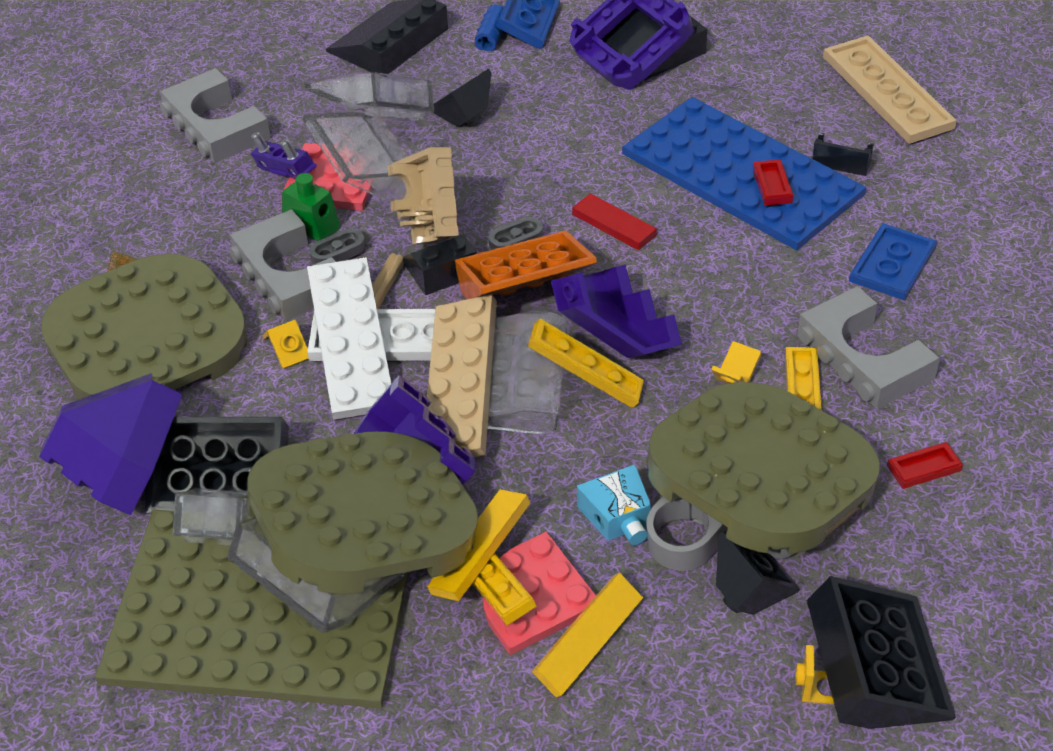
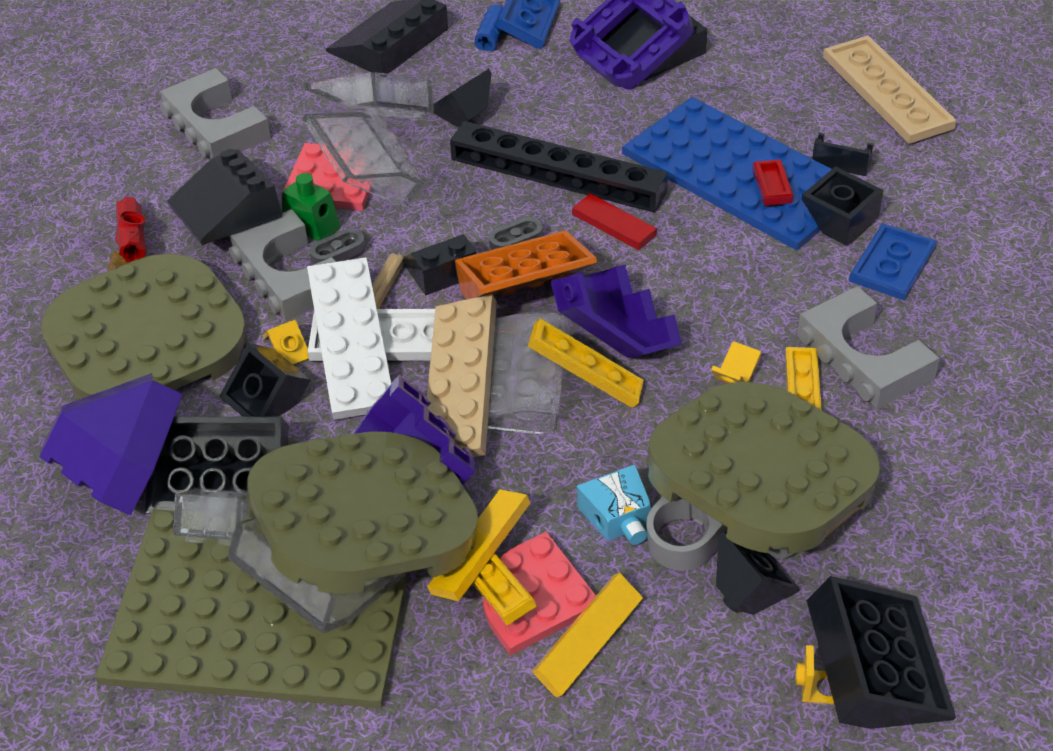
(130, 229): none -> red piece
(225, 198): none -> black slope
(264, 383): none -> black slope
(281, 157): dark purple piece -> none
(428, 195): tan piece -> none
(559, 166): none -> black brick
(843, 204): none -> black slope
(924, 465): red tile -> none

